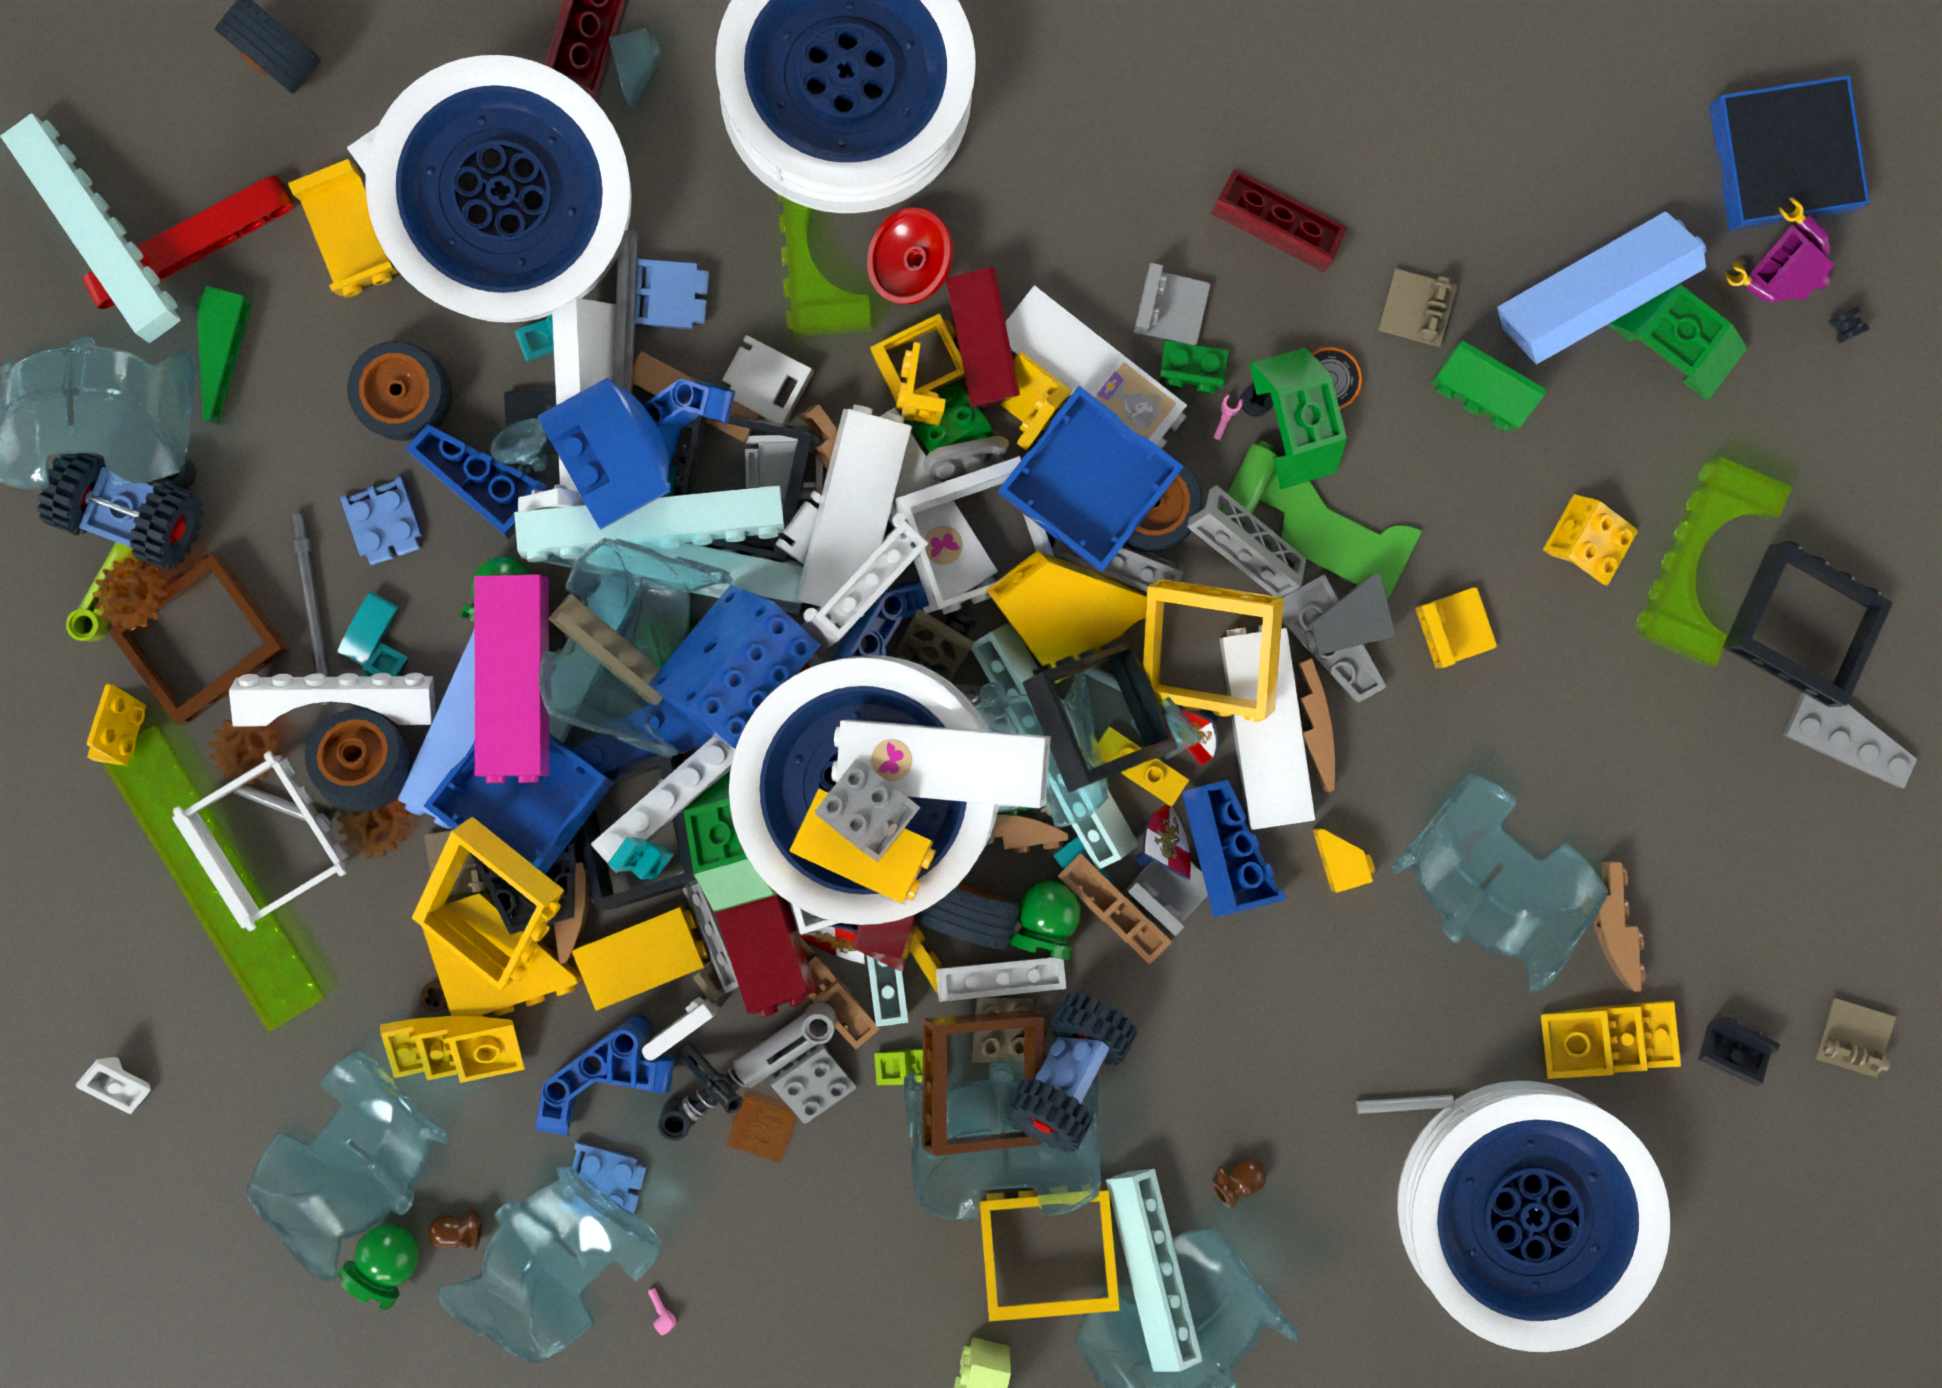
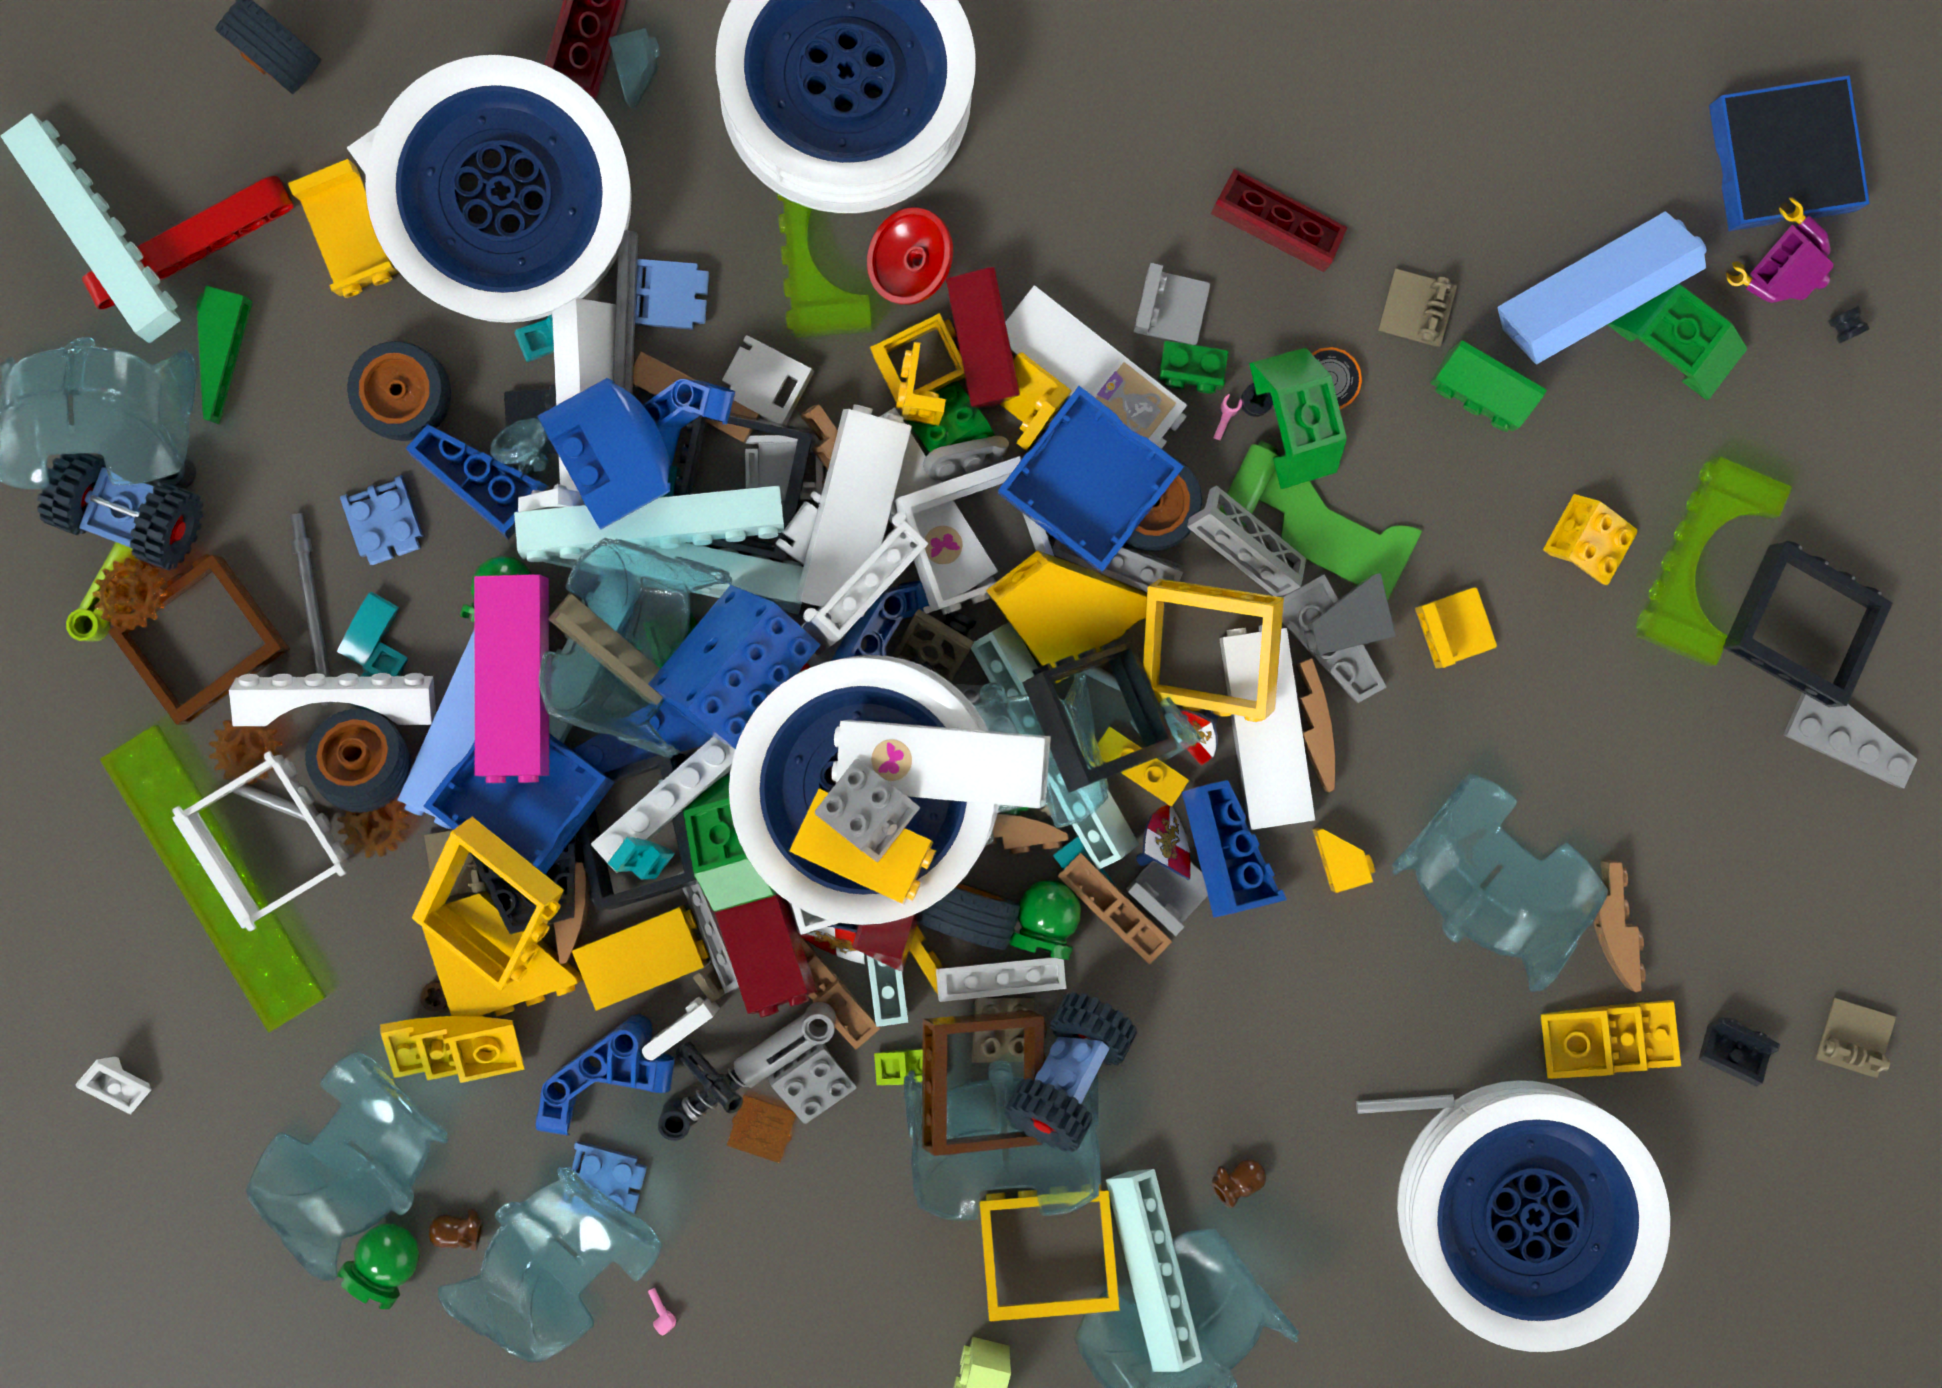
(115, 727): yellow bracket -> none

